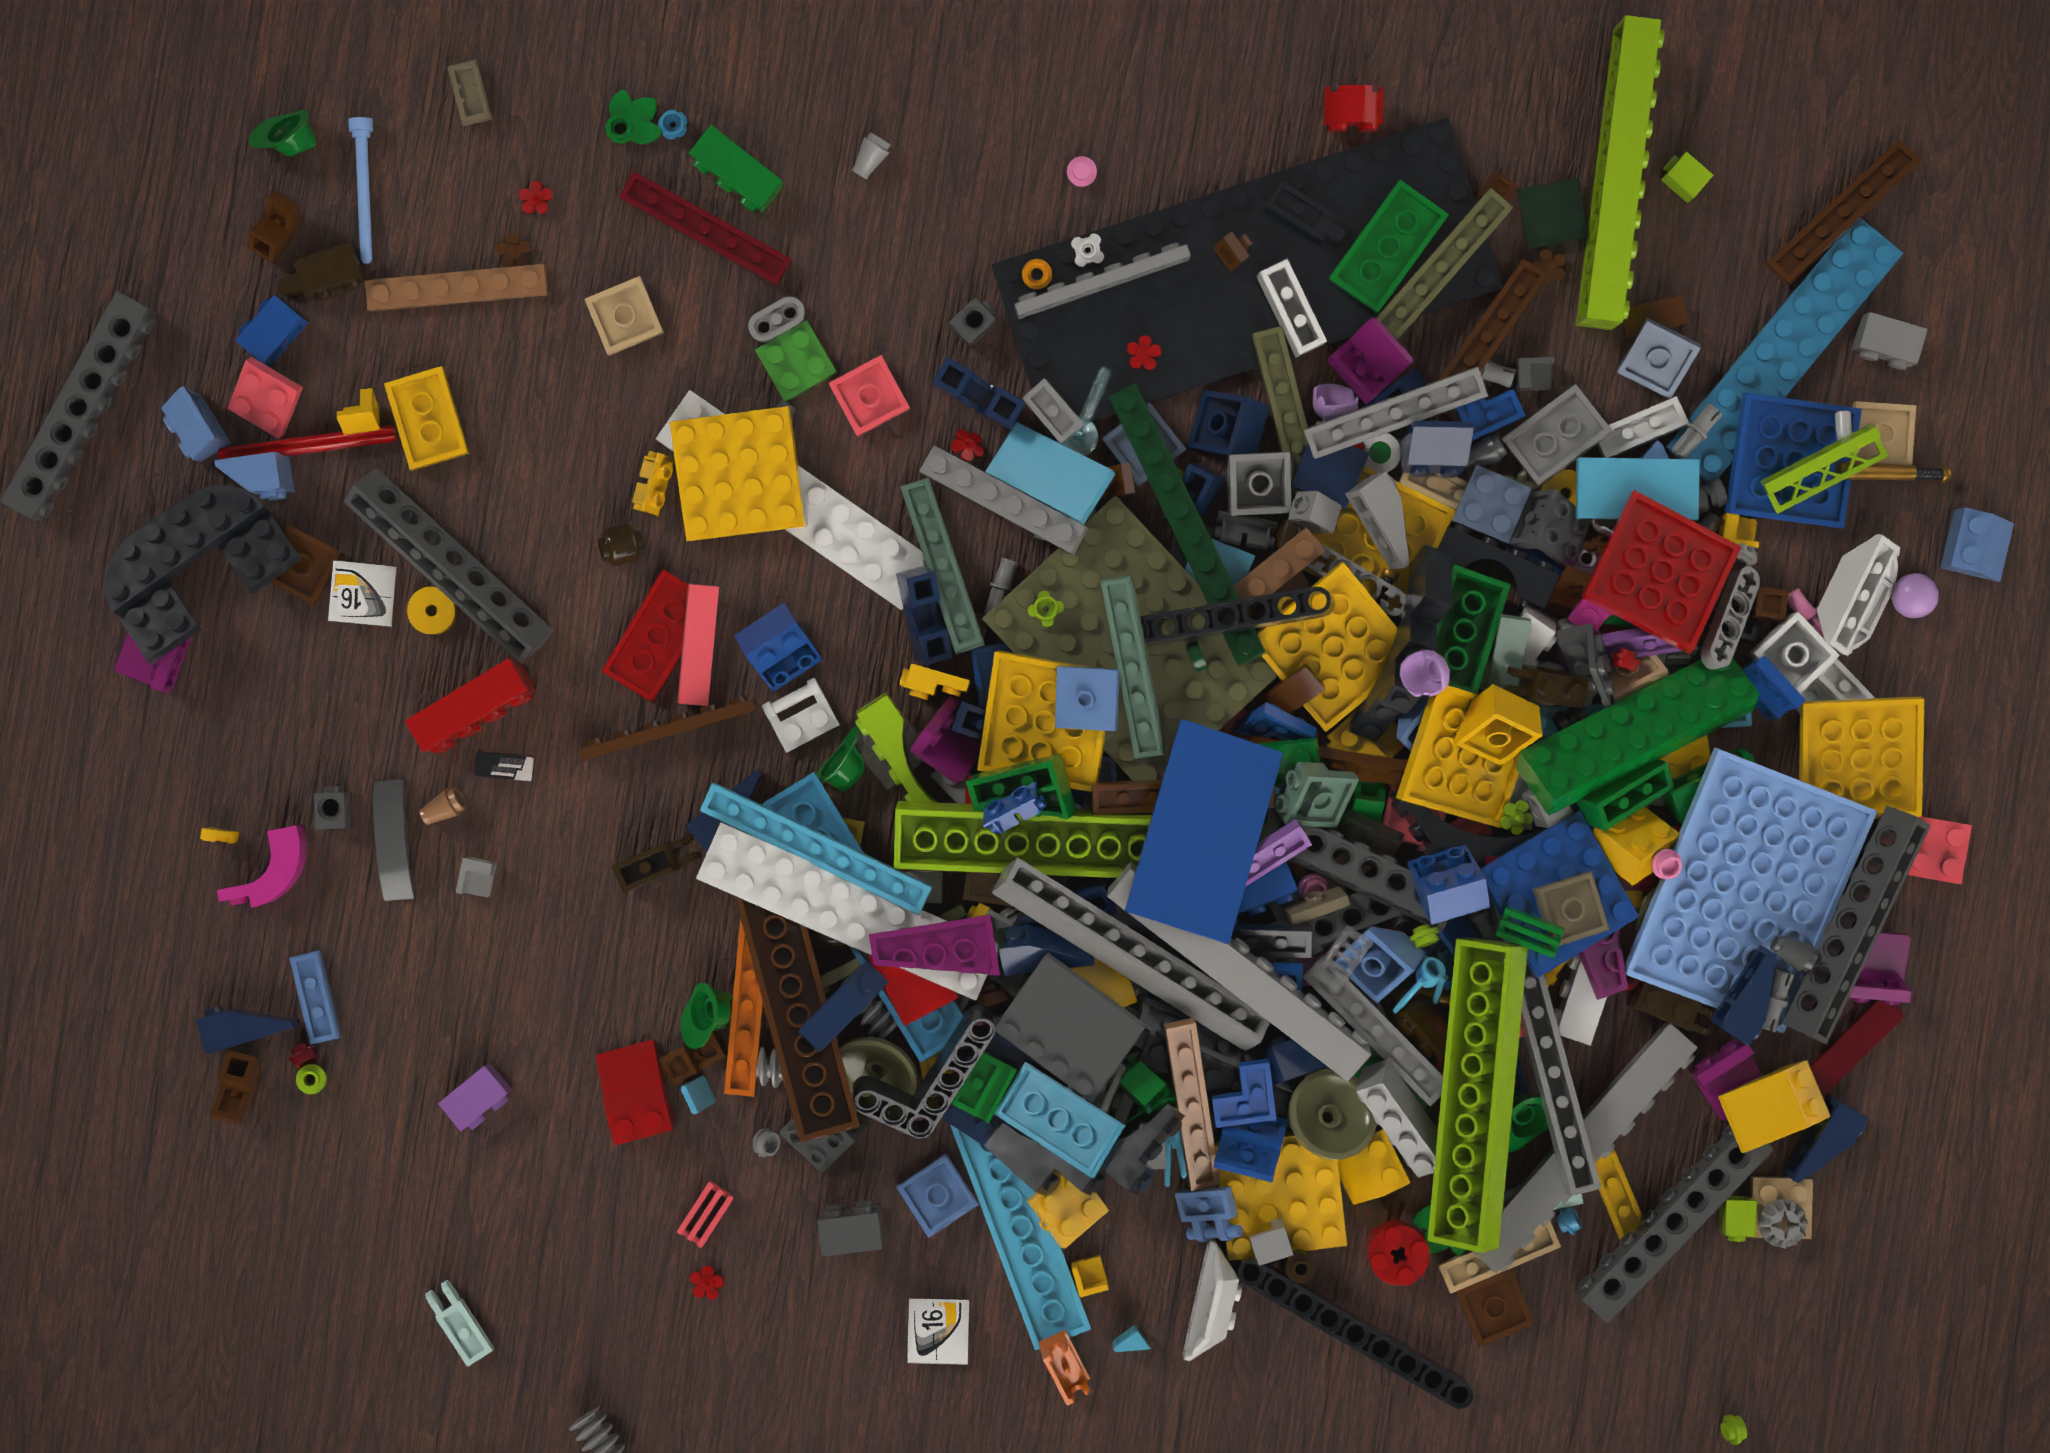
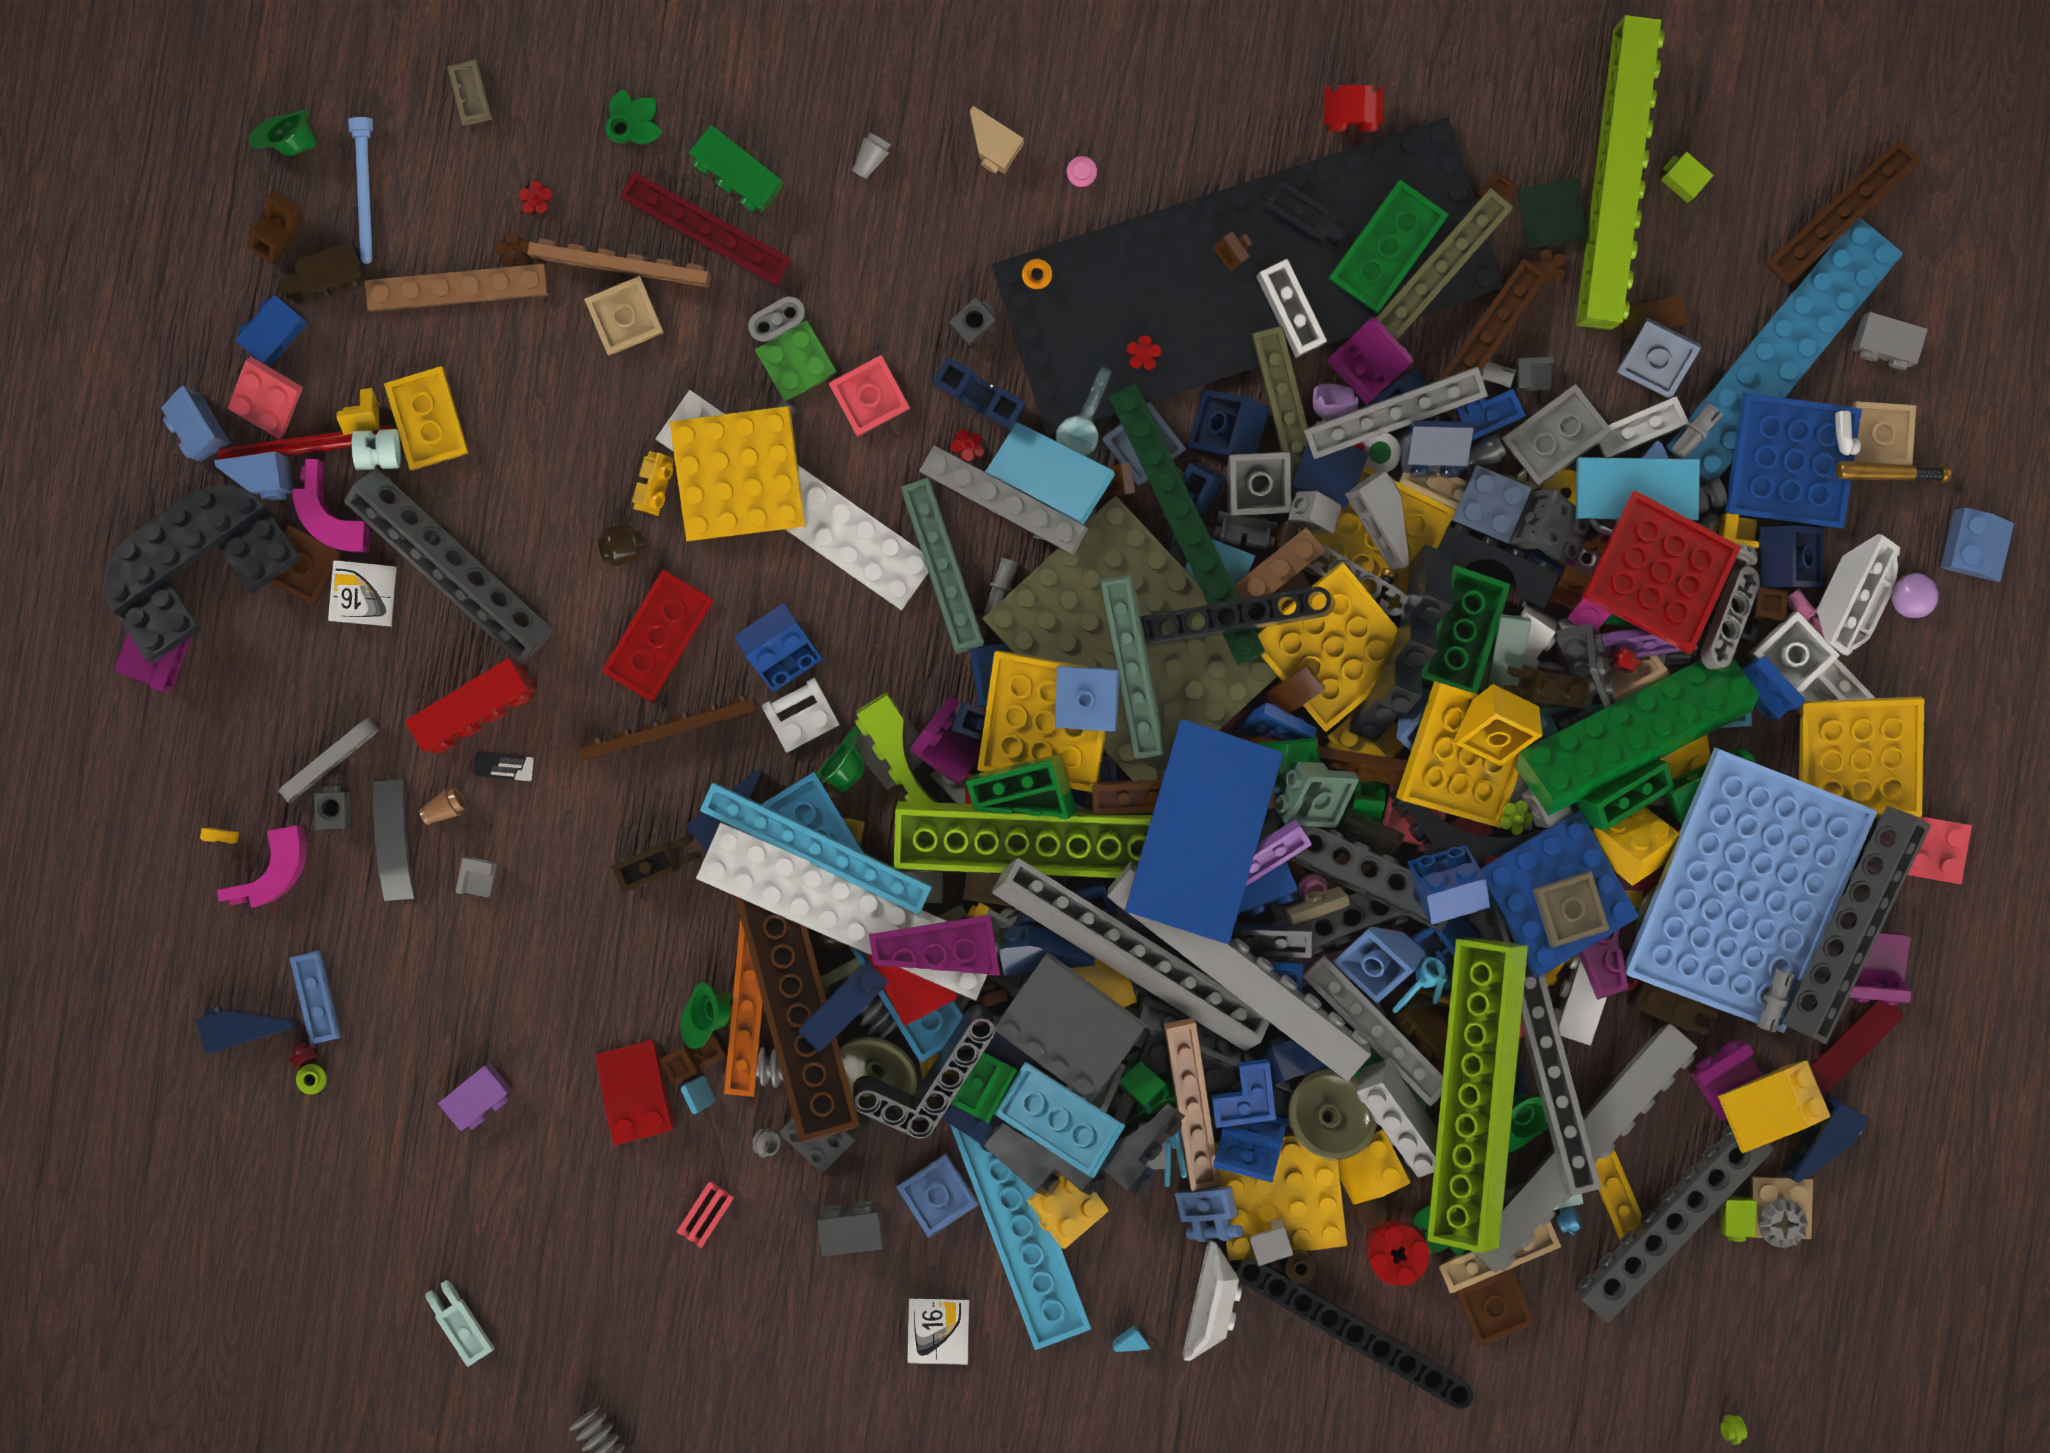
(64, 414): dark grey brick -> none
(237, 1089): reddish brown brick -> none
(319, 521): none -> dark pink arch
(328, 760): none -> light grey beam
(376, 449): none -> light aqua wheel
(418, 611): yellow piece -> none
(607, 261): none -> medium nougat plate
(669, 117): dark azure plate -> none
(698, 644): coral tile -> none
(706, 1283): red plant -> none
(919, 597): dark blue arch -> none
(926, 681): yellow plate -> none
(994, 142): none -> tan slope
(1001, 813): blue hinge -> none
(1037, 609): lime plate -> none
(1053, 411): light grey plate -> none
(1064, 1365): orange hinge -> none
(1083, 258): white plate -> none
(1089, 1275): yellow panel -> none
(1113, 276): light grey plate -> none
(1197, 656): dark green tile -> none
(1329, 978): clear slope -> none
(1424, 936): lime plate -> none
(1425, 673): lavender hair -> none
(1526, 942): green tile -> none
(1666, 864): bright pink plate -> none
(1747, 1001): dark blue slope -> none
(1792, 557): none -> dark blue slope
(1795, 952): dark grey cone -> none
(1823, 459): lime fence -> none

